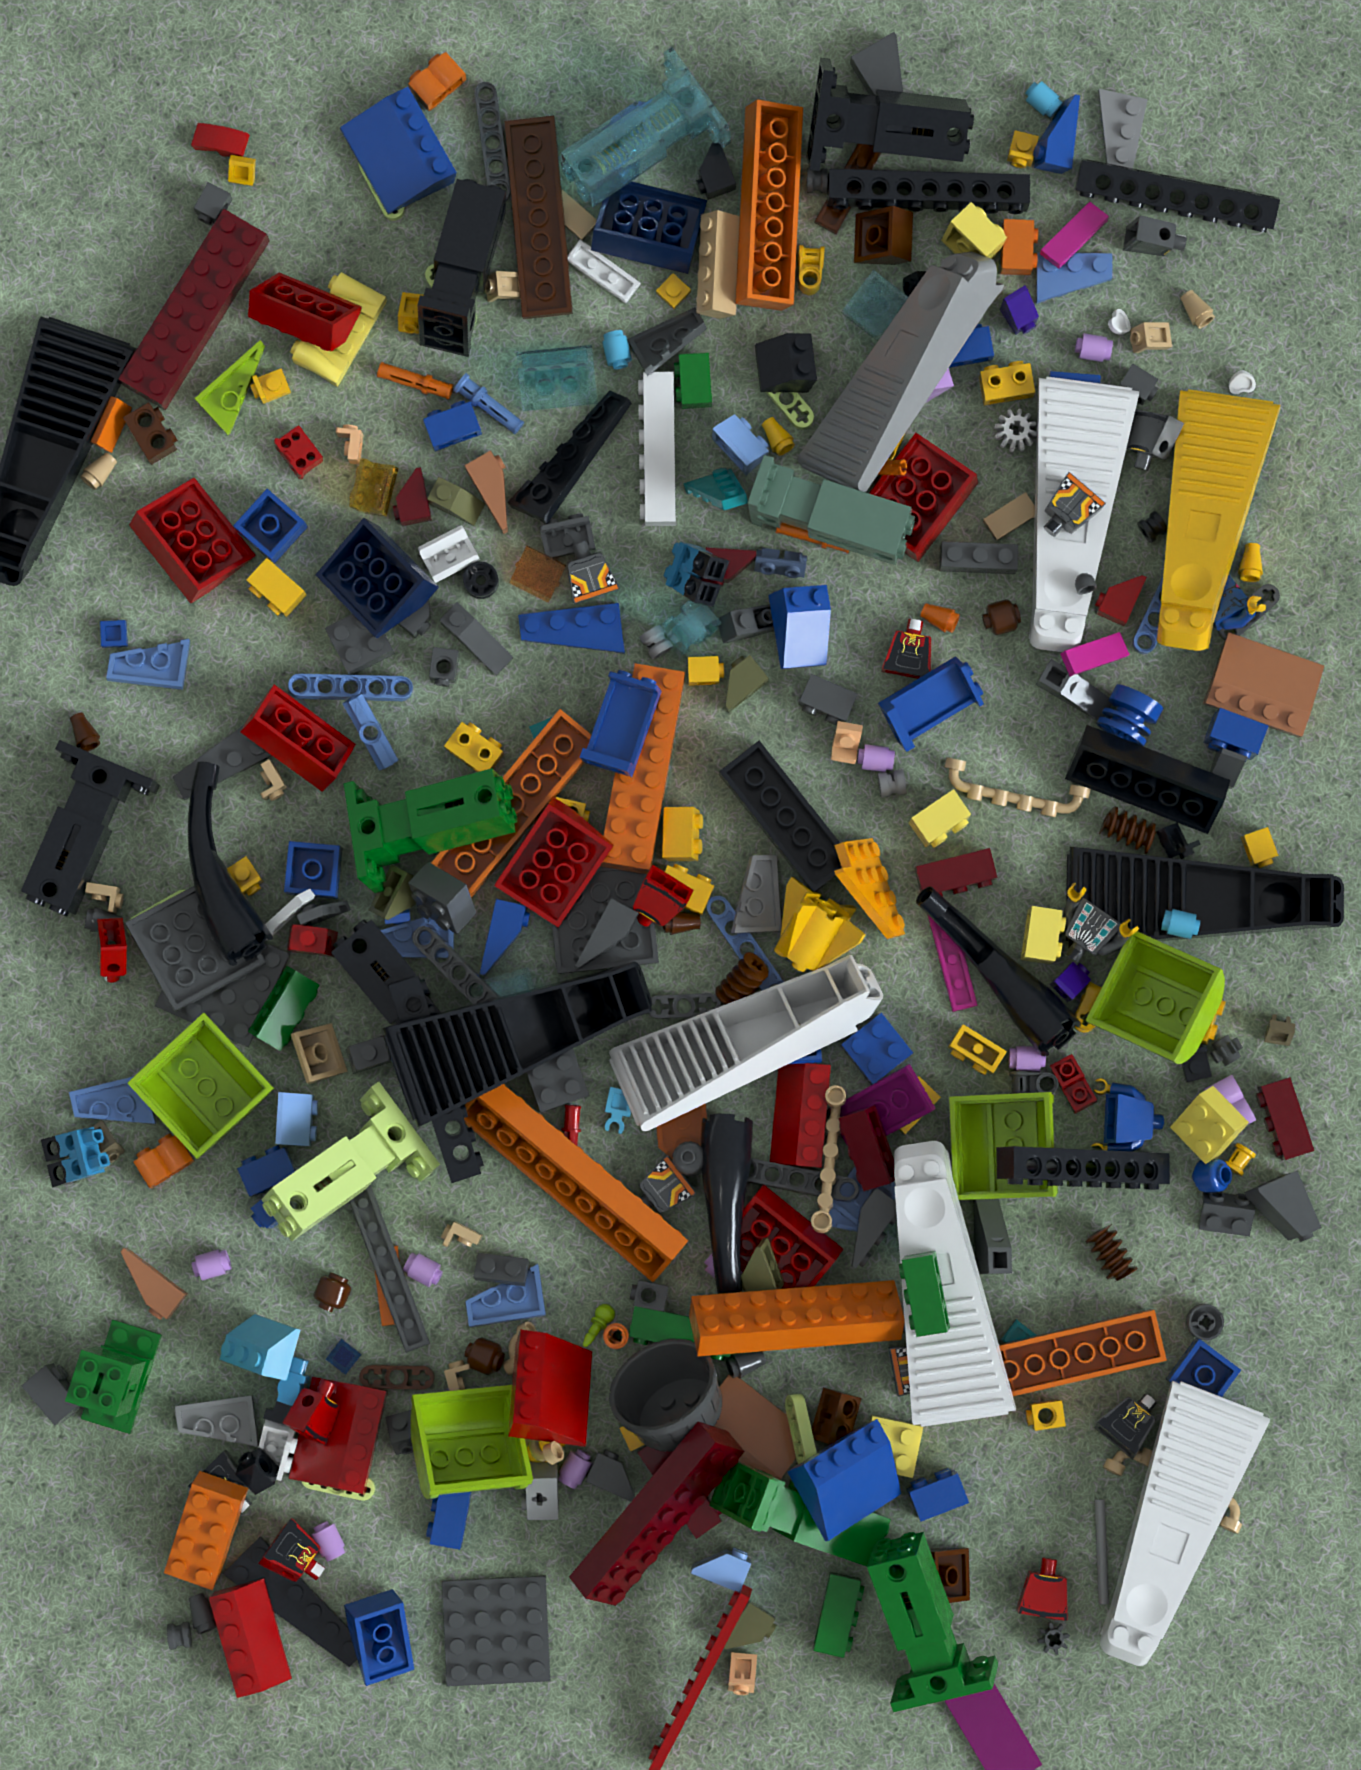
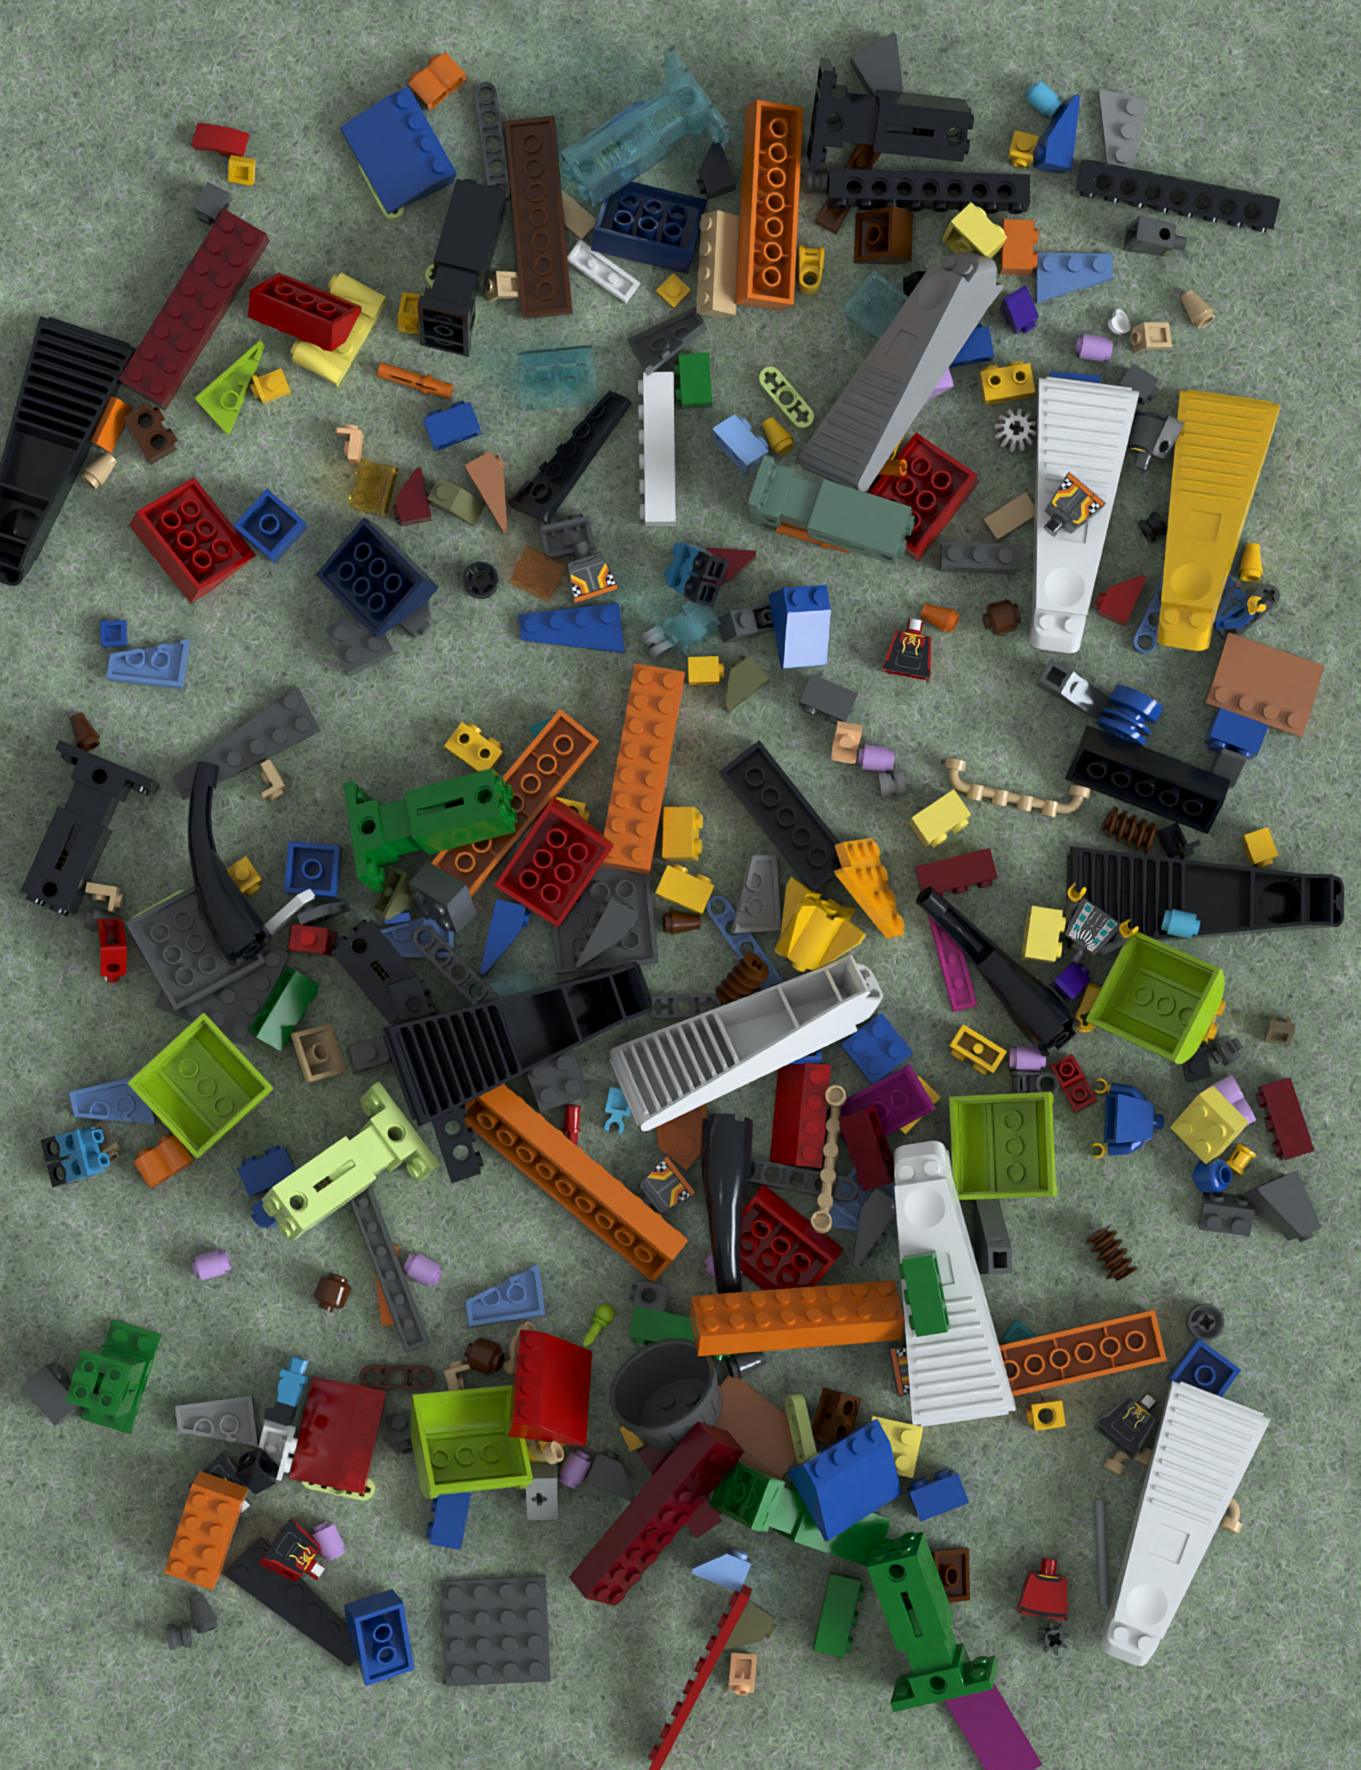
(155, 1288): nougat slope -> none
(250, 1637): red slope -> none
(261, 1347): medium azure slope -> none
(276, 588): yellow brick -> none
(296, 1119): light blue slope -> none
(297, 451): red piece -> none
(298, 738): red slope -> none
(314, 1413): red torso -> none
(338, 692): medium blue beam -> none
(343, 1356): clear blue tile -> none
(378, 746): medium blue piece -> none
(444, 655): dark grey brick -> none
(448, 553): white bracket -> none
(466, 1235): tan bracket -> none
(476, 638): dark grey slope -> none
(479, 397): medium blue pin -> none
(501, 1269): dark grey plate -> none
(610, 1339): orange cone -> none
(616, 349): medium azure brick -> none
(622, 723): blue panel -> none
(660, 898): red torso -> none
(688, 1158): dark grey head -> none
(719, 488): teal wing -> none
(762, 1270): olive slope -> none
(769, 563): sand blue hinge -> none
(786, 363): black slope -> none
(930, 701): blue panel -> none
(1074, 235): dark pink tile -> none
(1082, 1165): black brick -> none
(1085, 583): dark grey hinge -> none
(1094, 654): dark pink tile -> none
(1242, 382): white piece -> none

